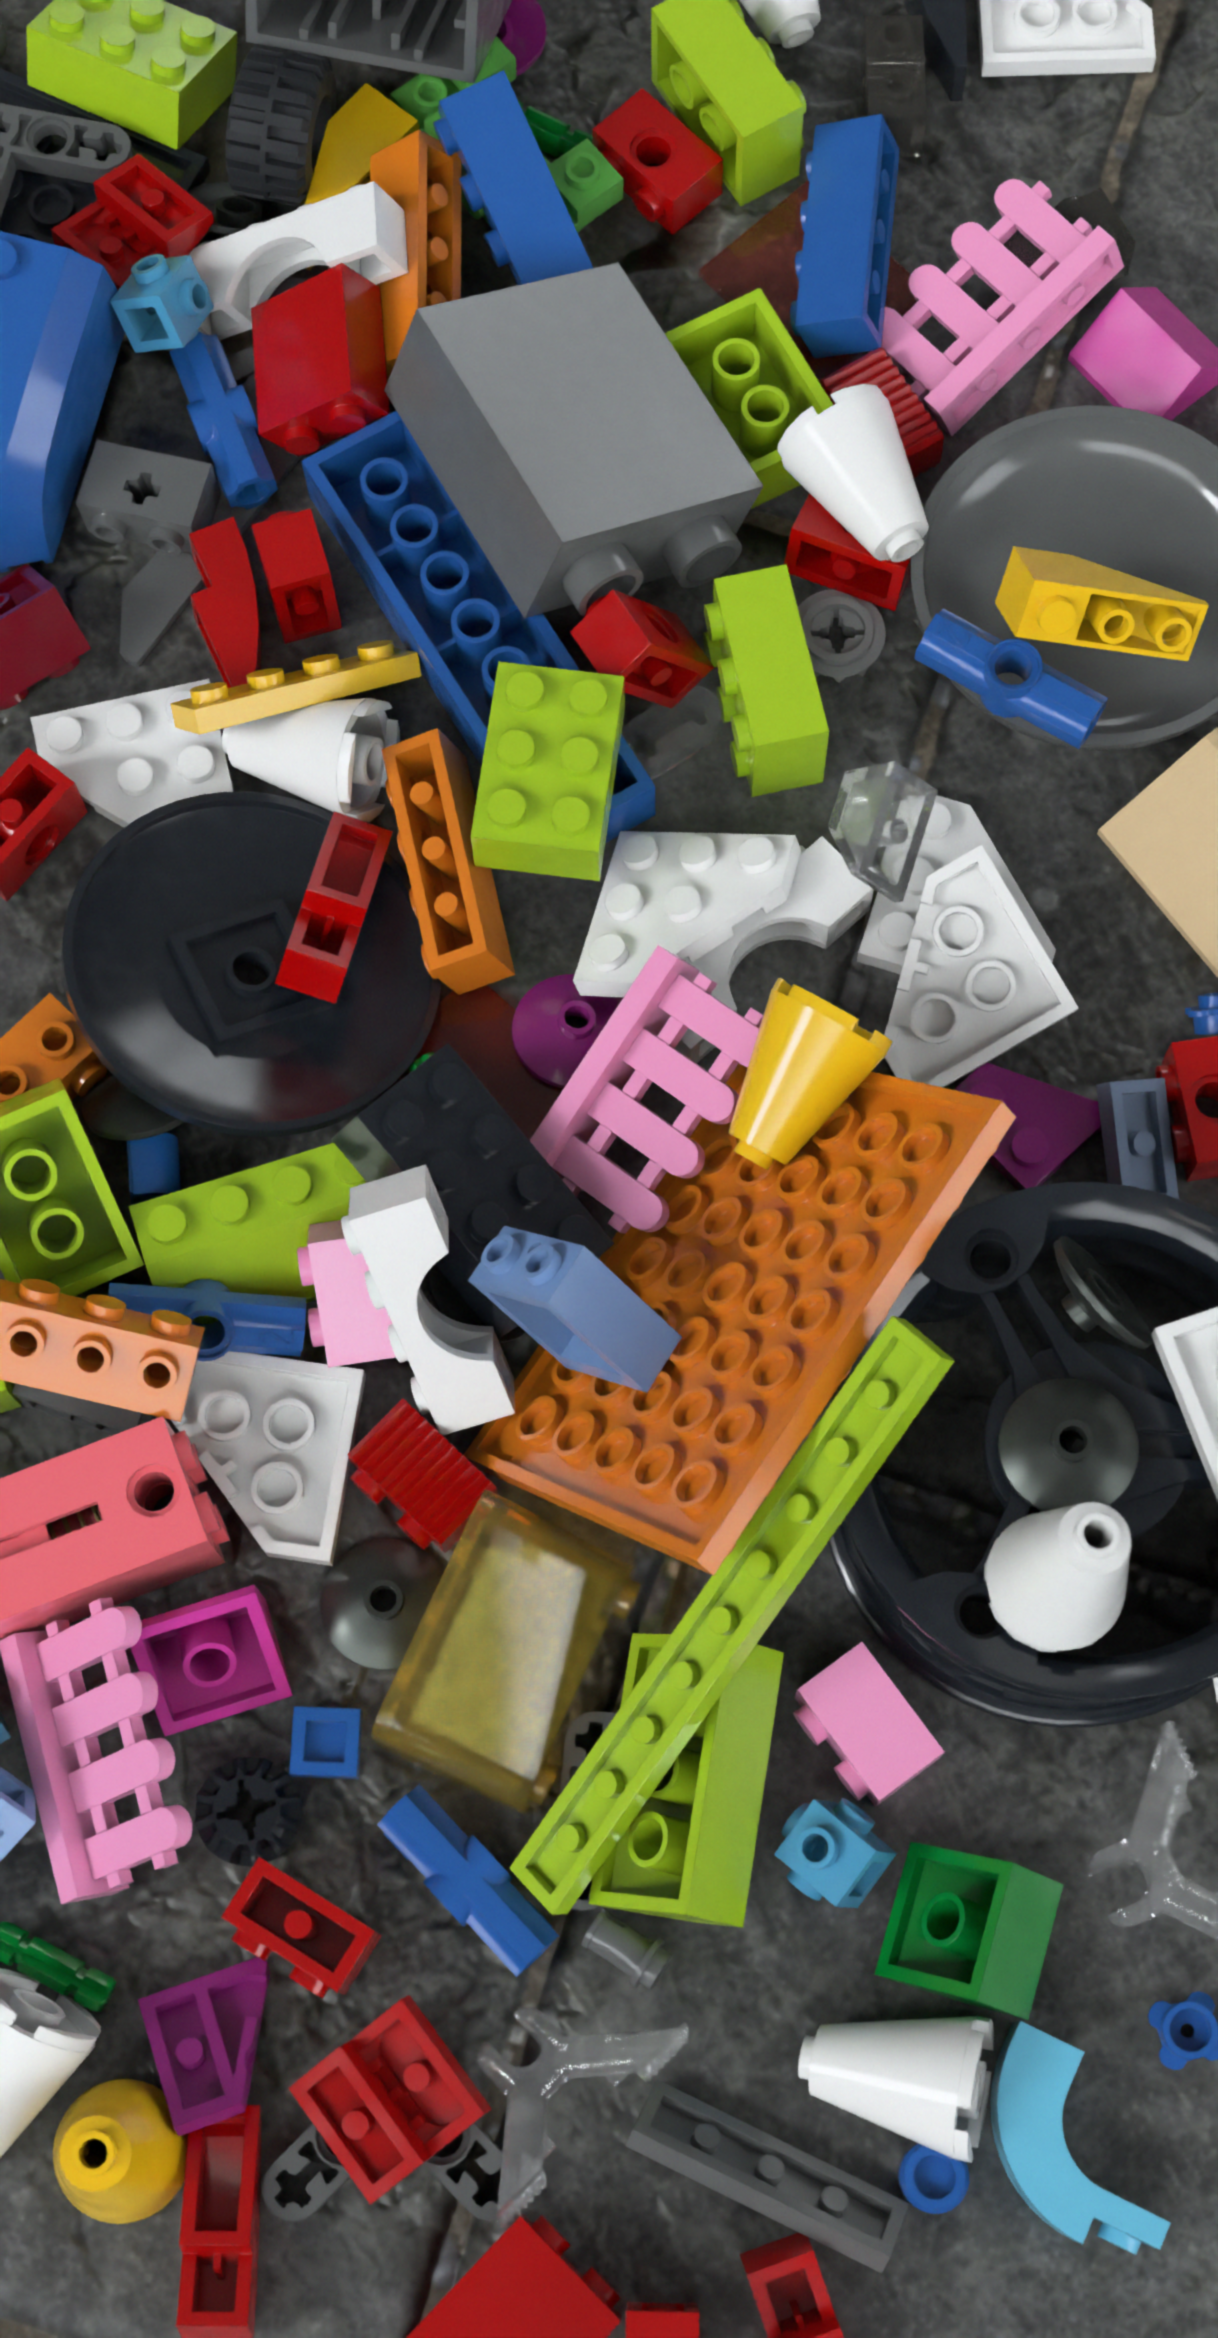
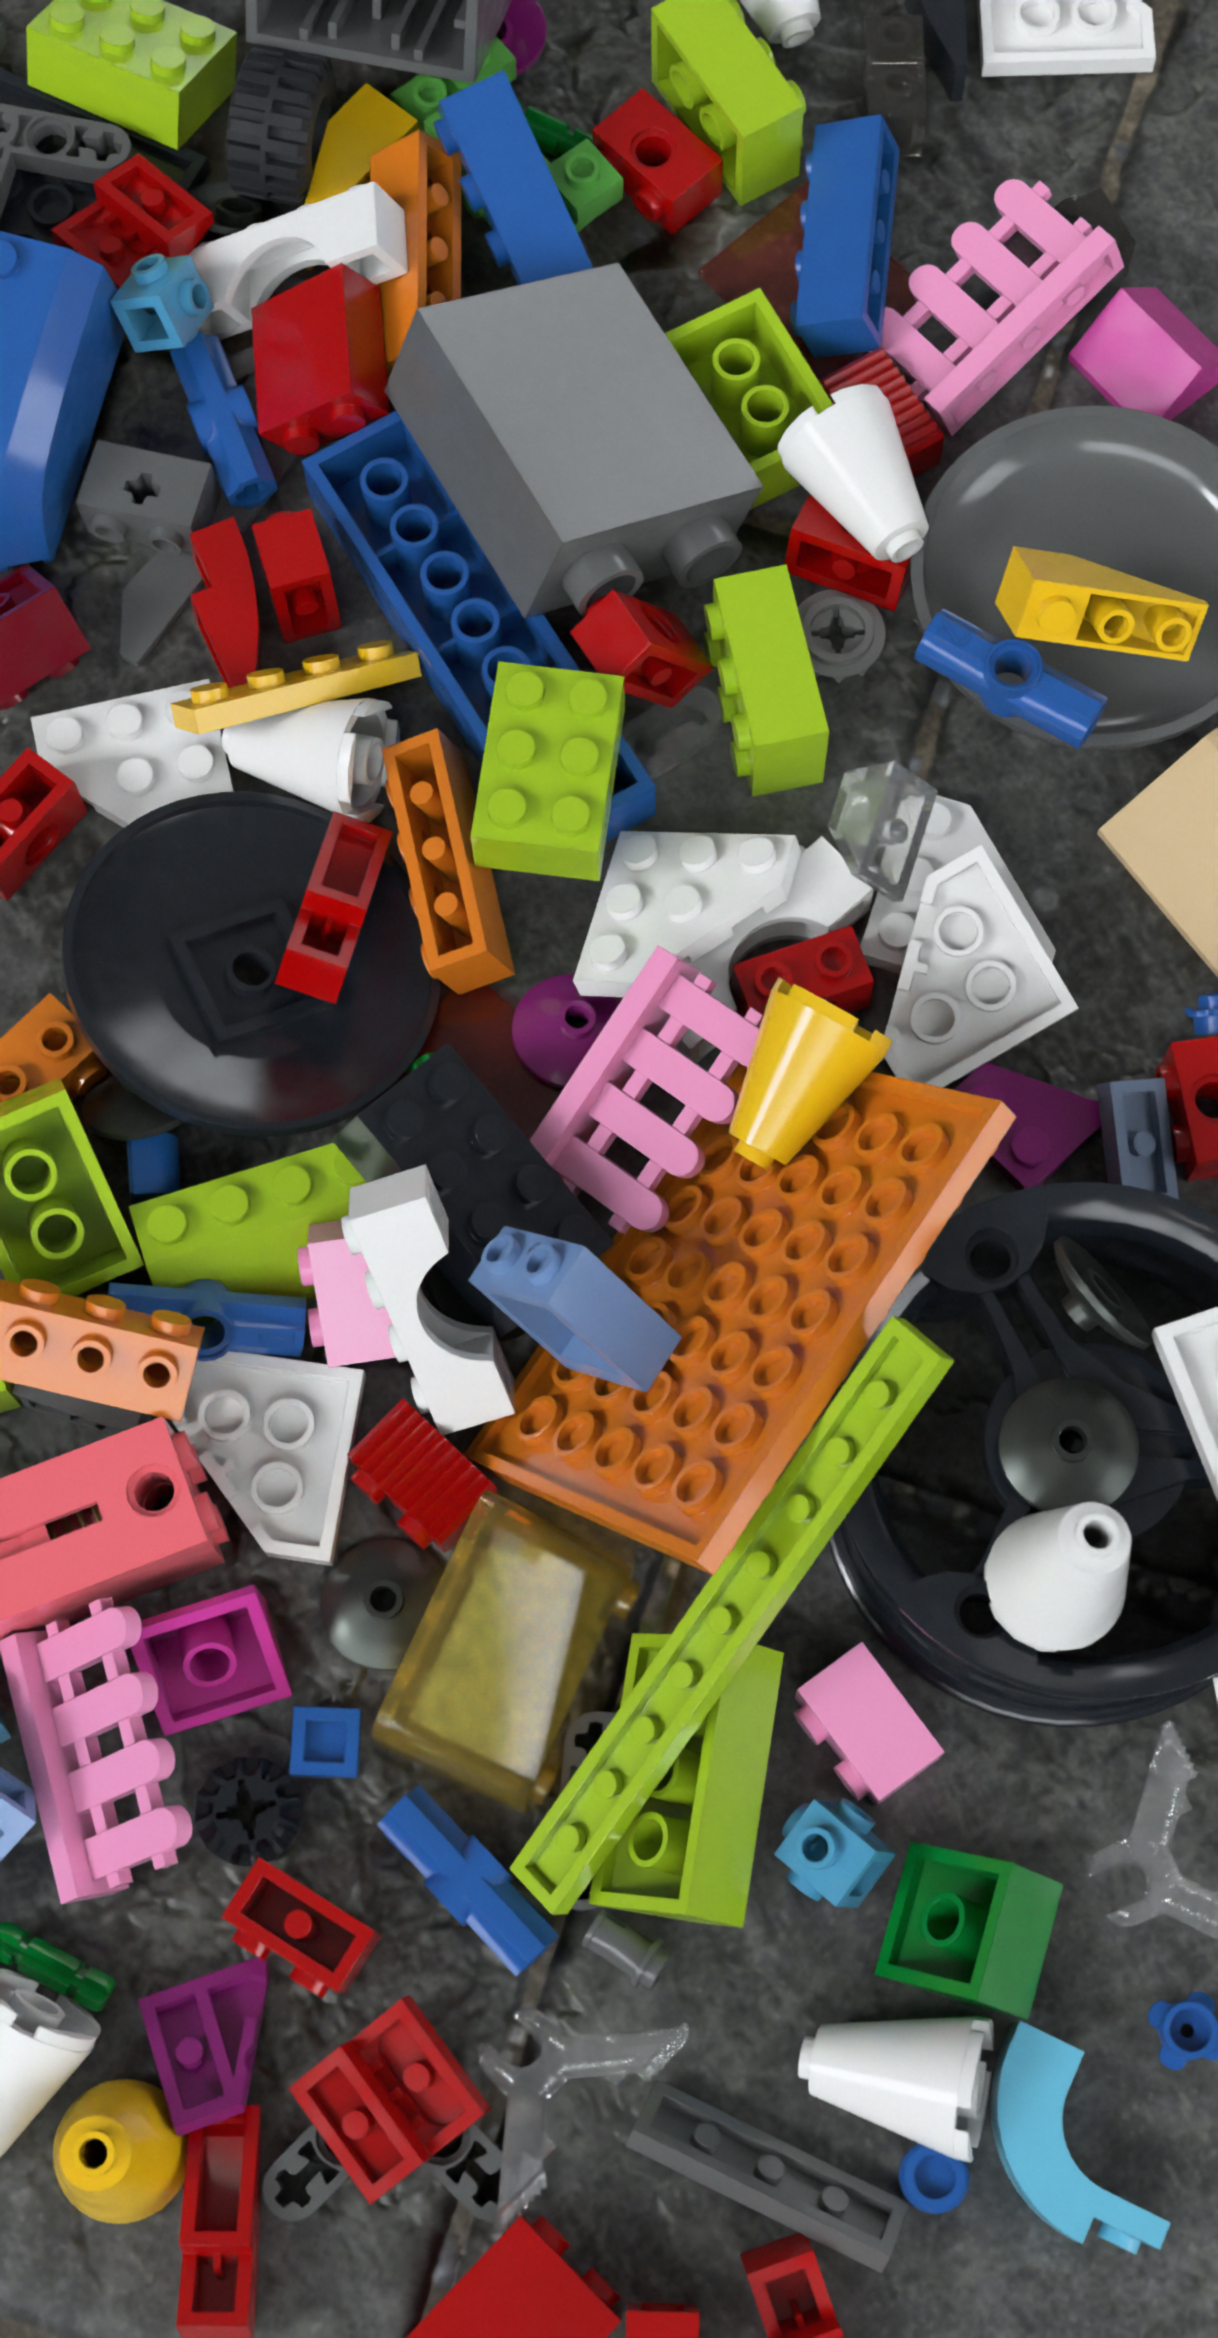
(824, 965): none -> red brick

